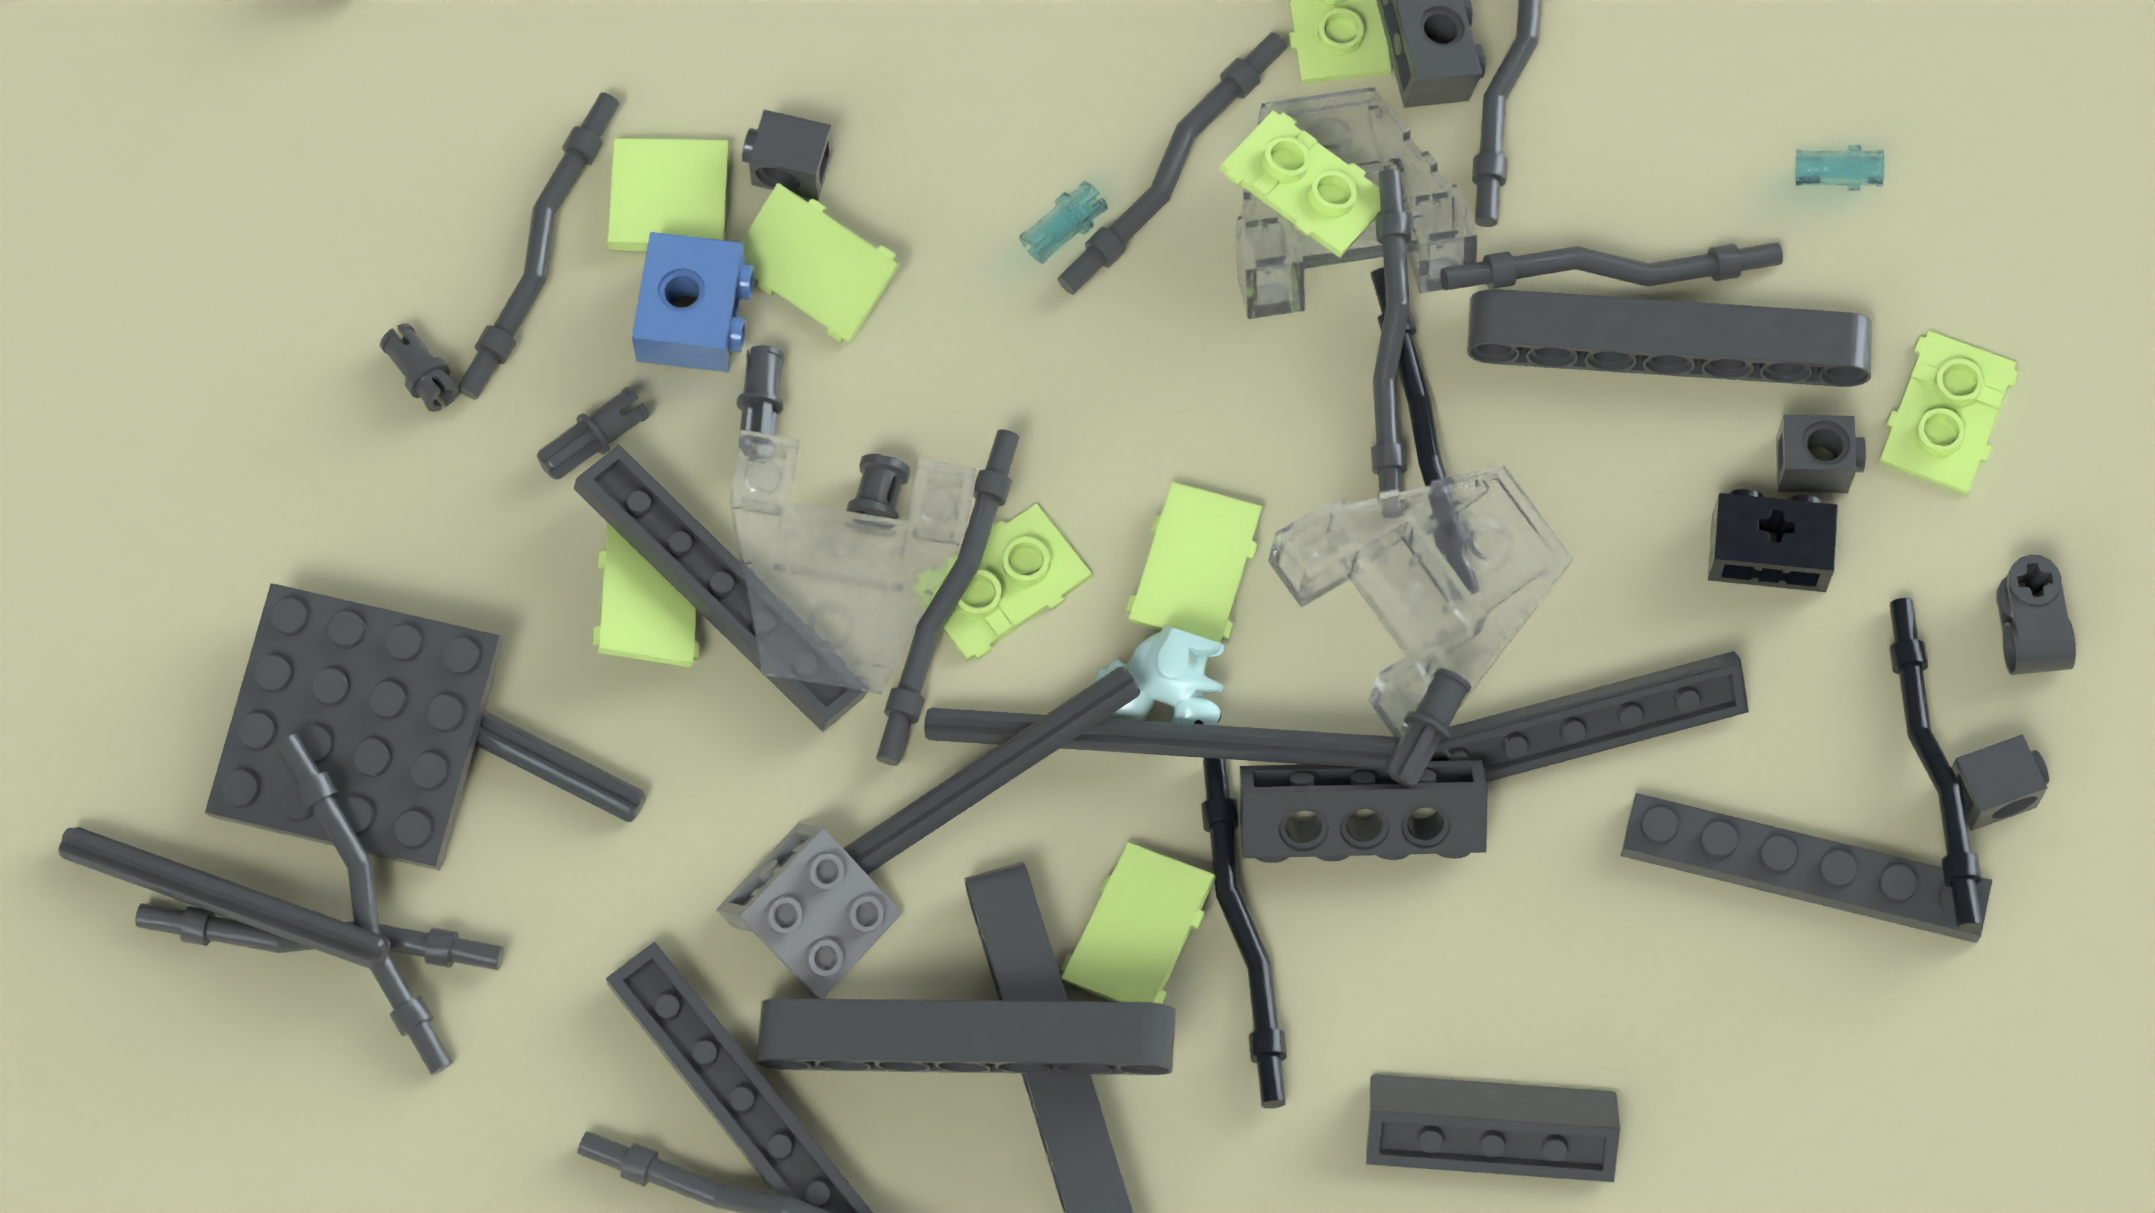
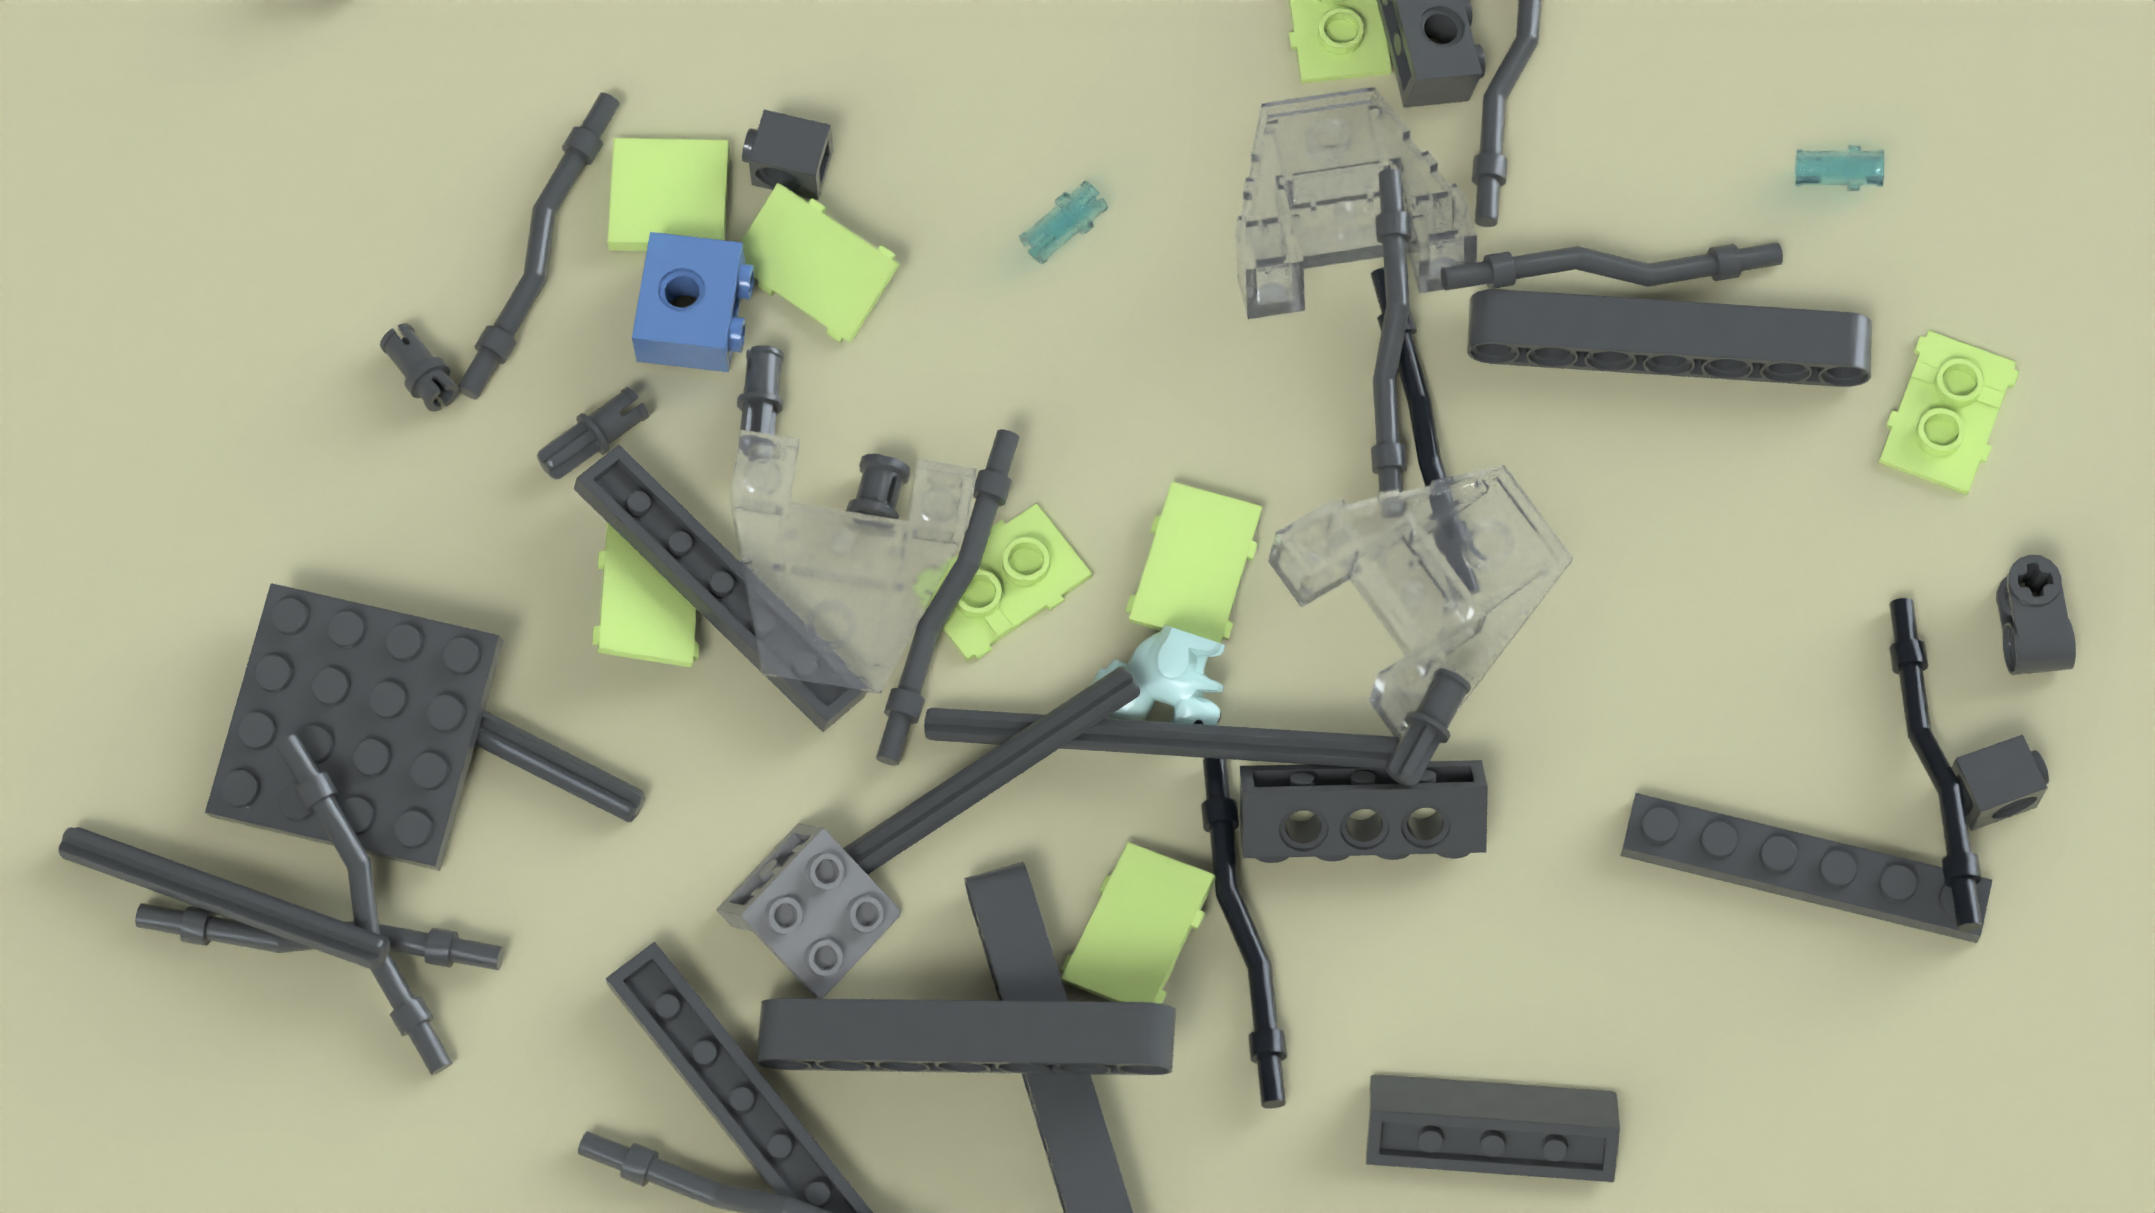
(1108, 243): dark grey bar -> none
(1304, 182): yellowish green piece -> none
(1600, 718): dark grey tile -> none
(1743, 549): black brick -> none
(1804, 473): dark grey brick -> none

